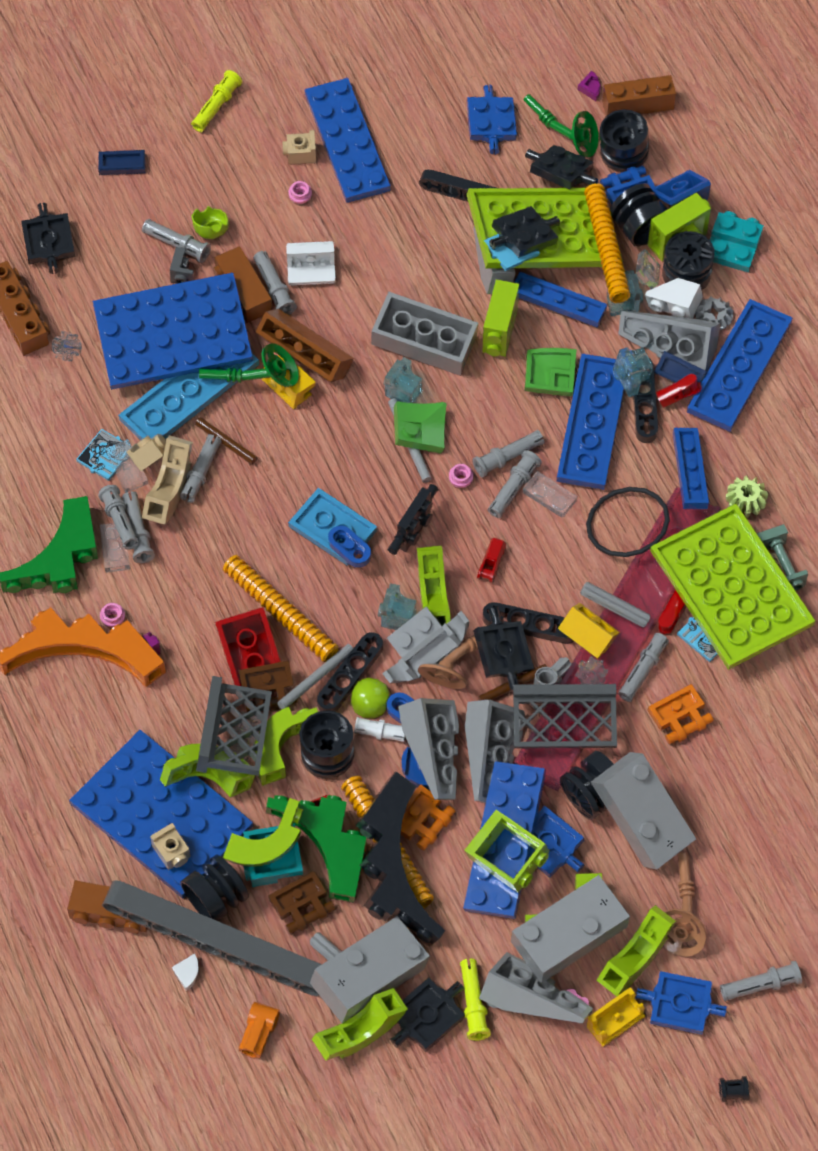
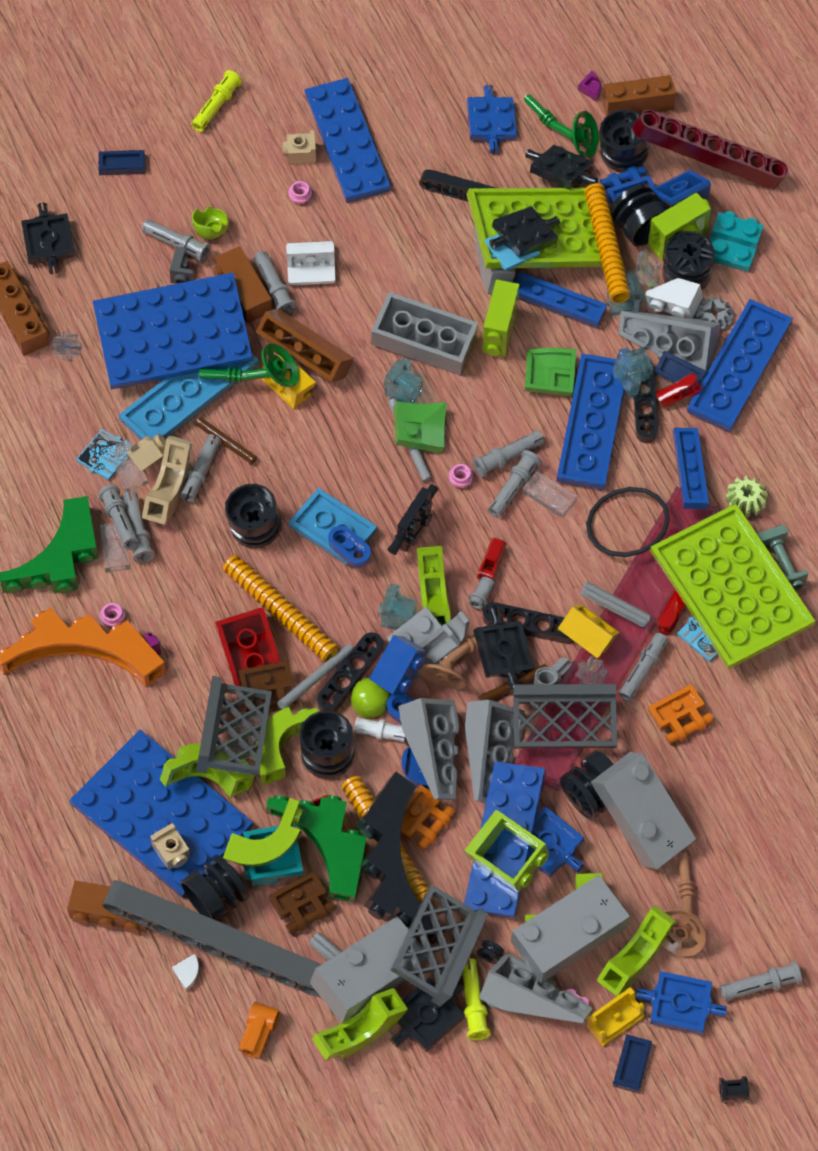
(253, 515): none -> black wheel
(398, 665): none -> blue brick
(460, 949): none -> dark grey fence
(479, 597): none -> light grey pin
(490, 951): none -> black bush
(632, 1063): none -> dark blue tile
(710, 149): none -> dark red beam

